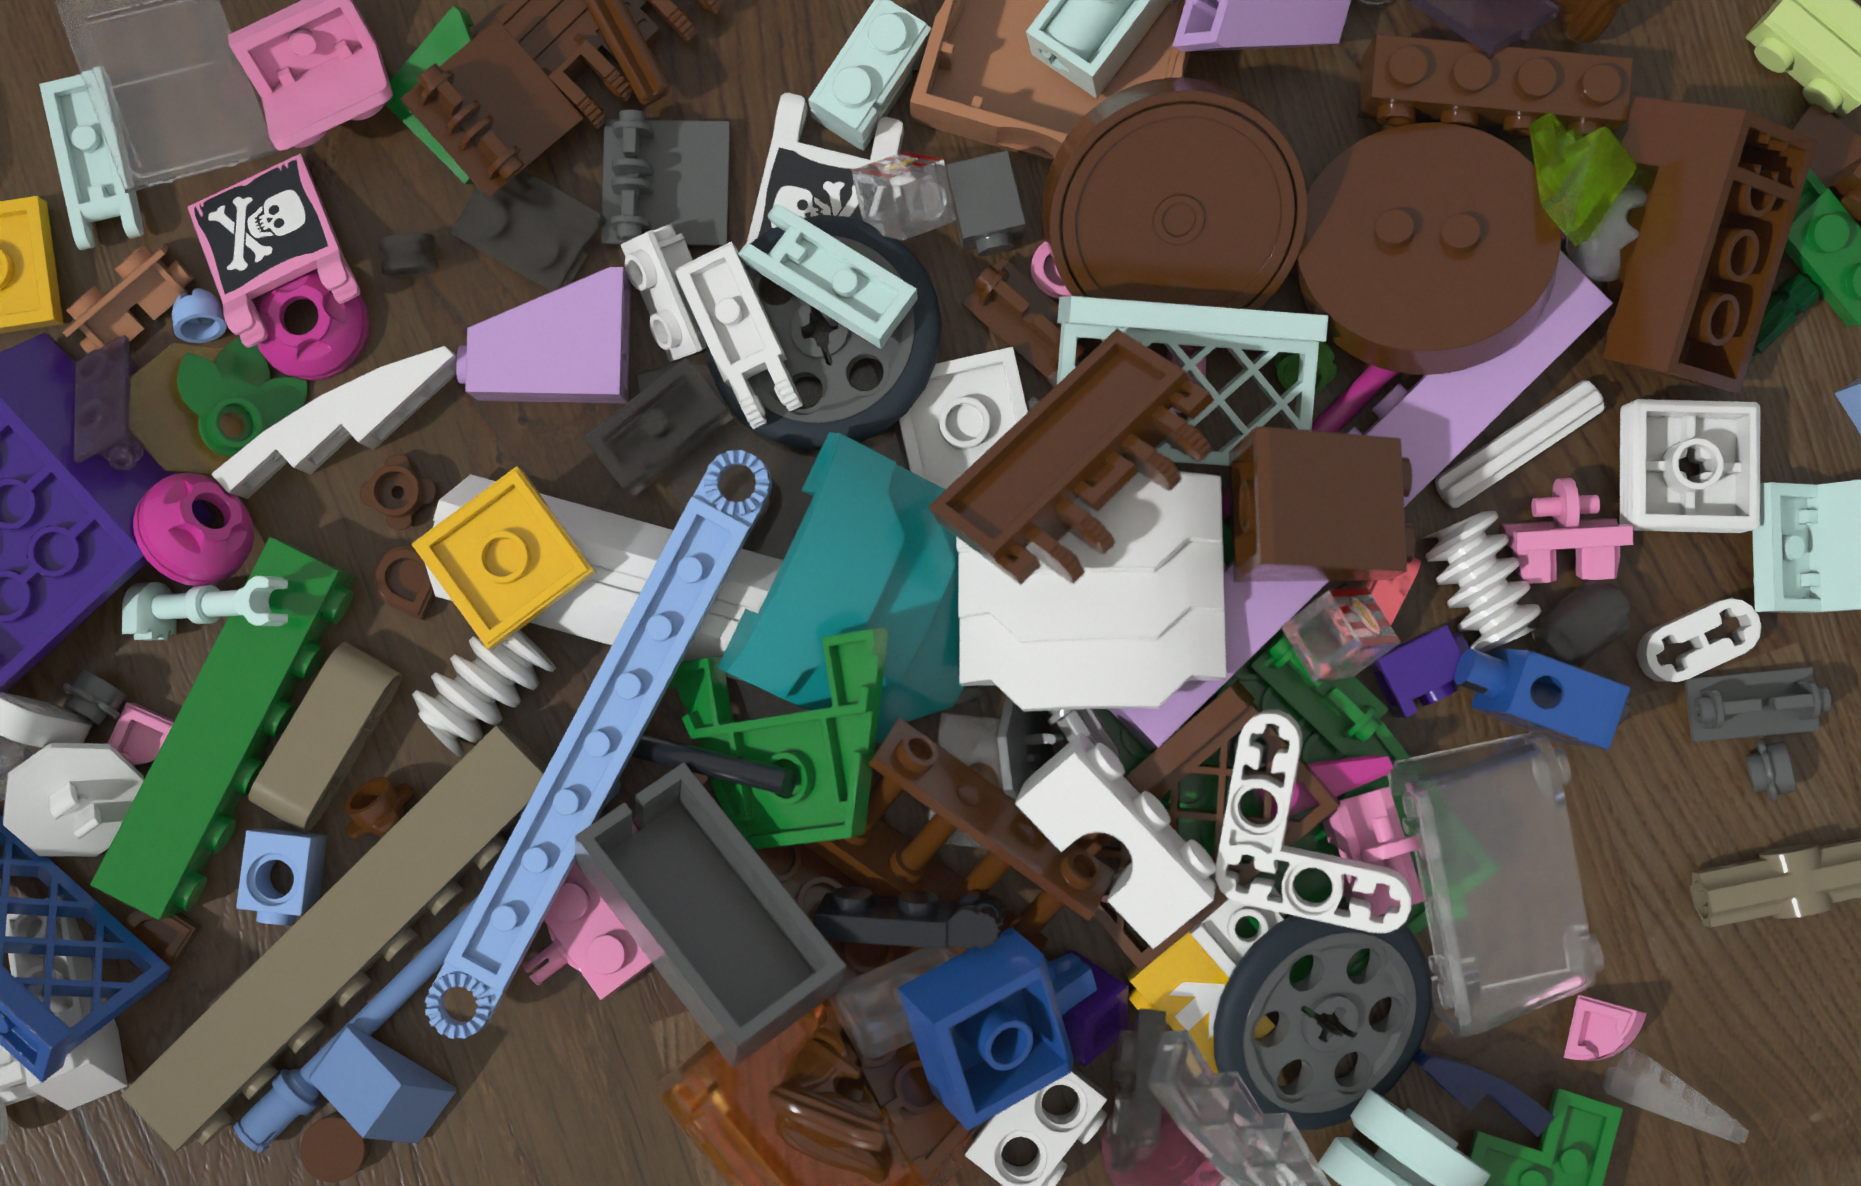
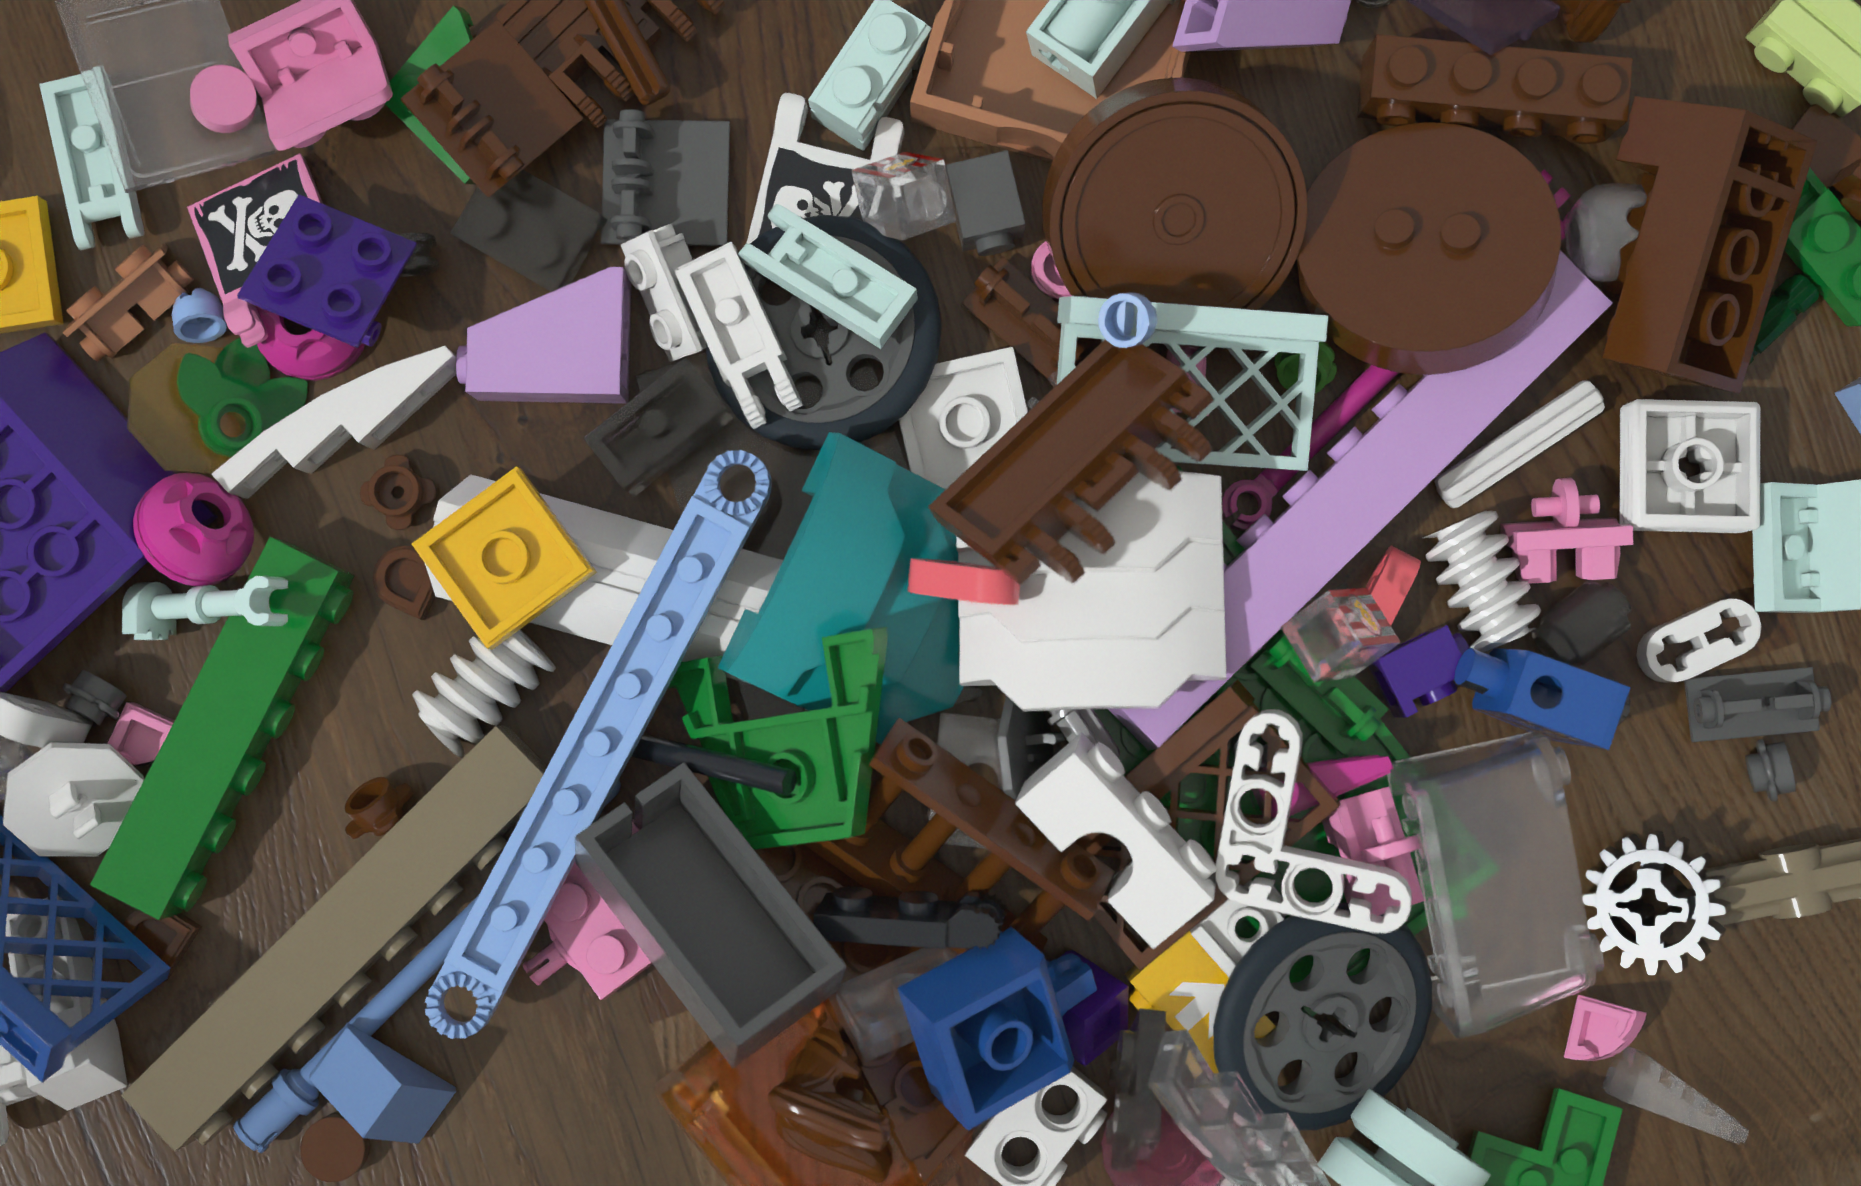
(103, 406): clear purple hinge -> none
(223, 98): none -> bright pink tile
(301, 853): light blue brick -> none
(325, 737): dark tan beam -> none
(328, 272): none -> dark purple hinge
(962, 581): none -> coral beam
(1118, 316): none -> light blue hinge
(1319, 506): reddish brown slope -> none
(1470, 1084): clear blue slope -> none
(1578, 174): clear neon green slope -> none
(1654, 931): none -> gear

